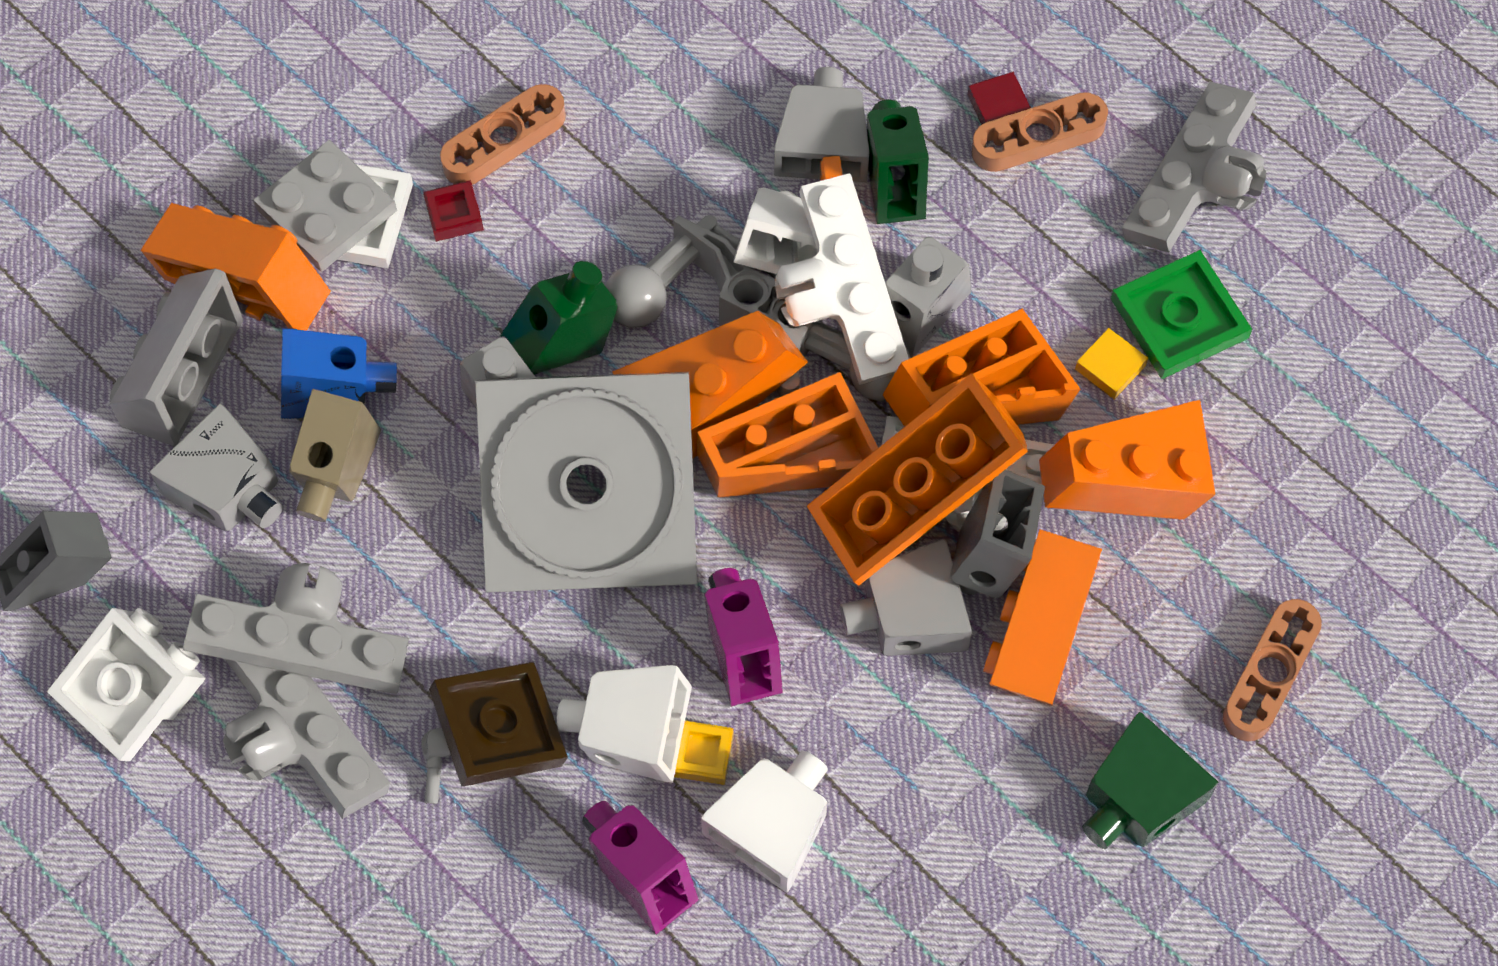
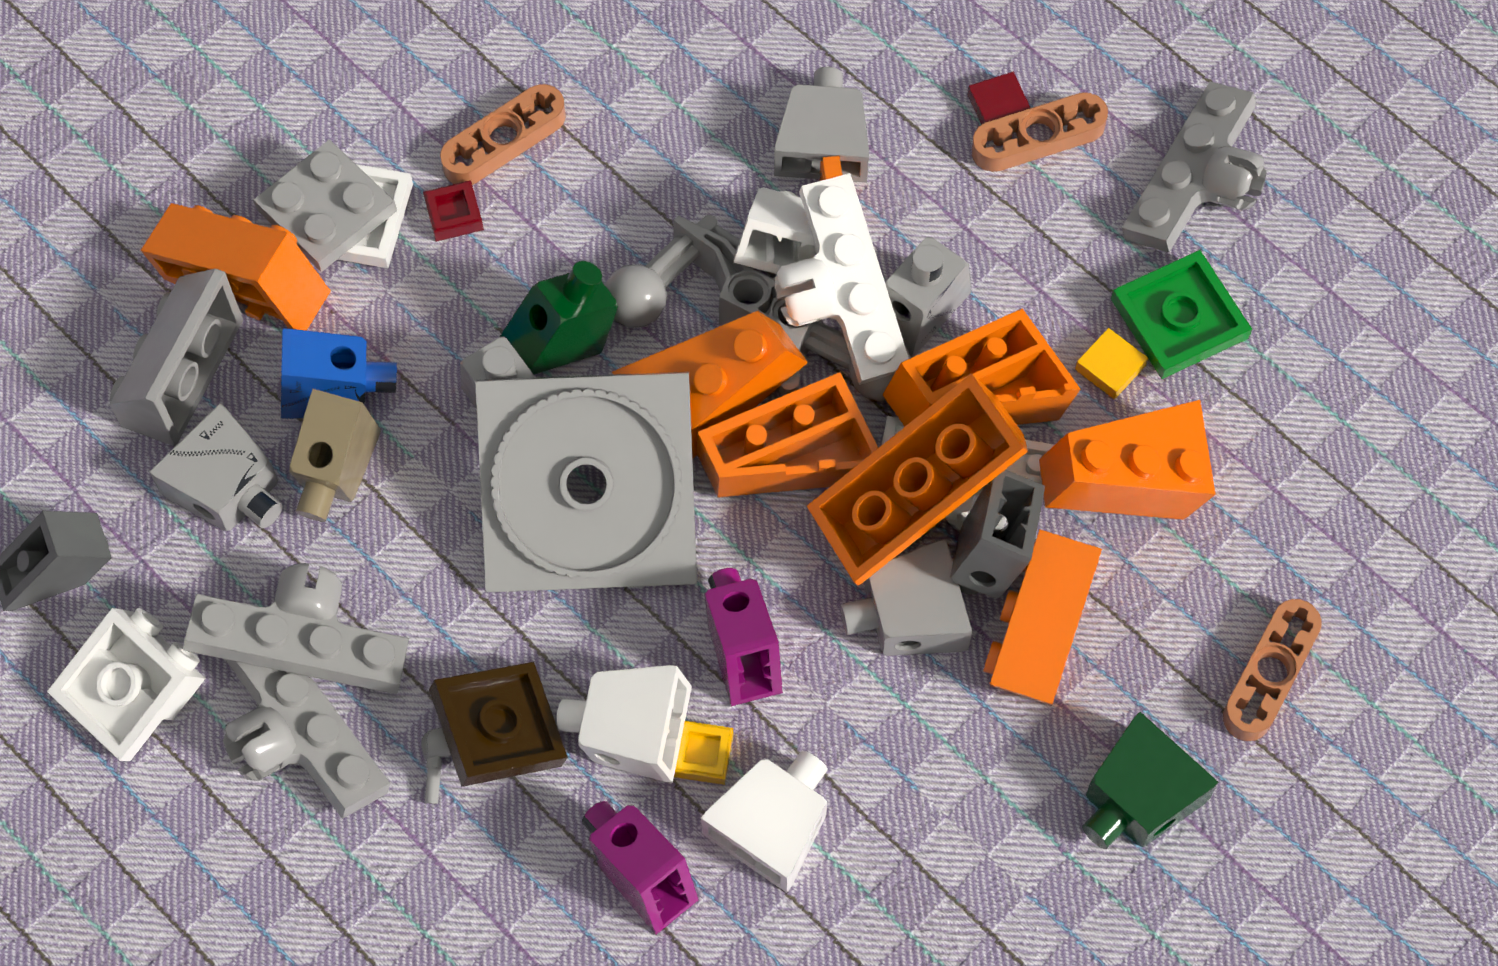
(897, 140): dark green torso -> none

